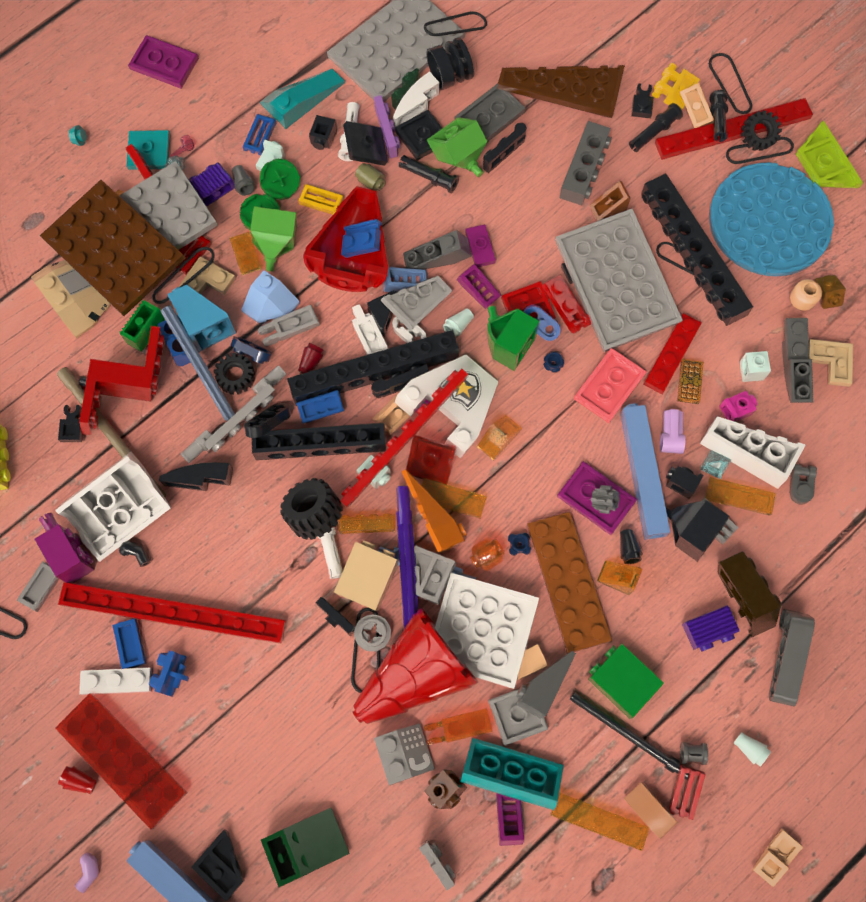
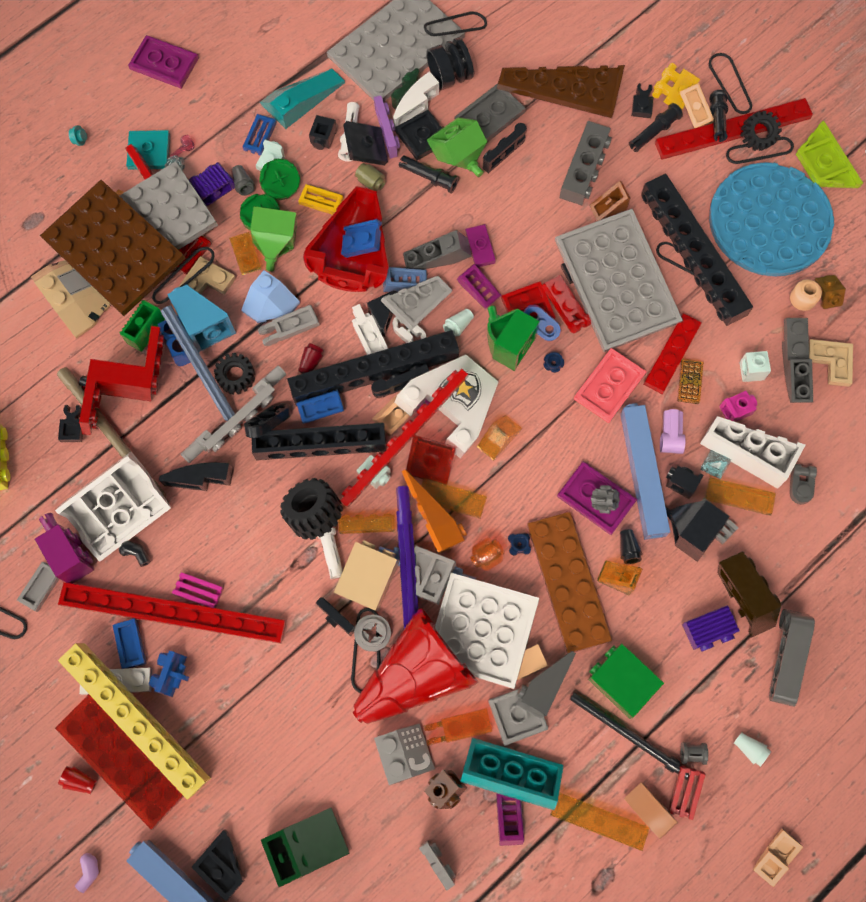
(134, 720): none -> light yellow brick
(180, 584): none -> dark pink tile
(244, 346): dark blue plate -> none

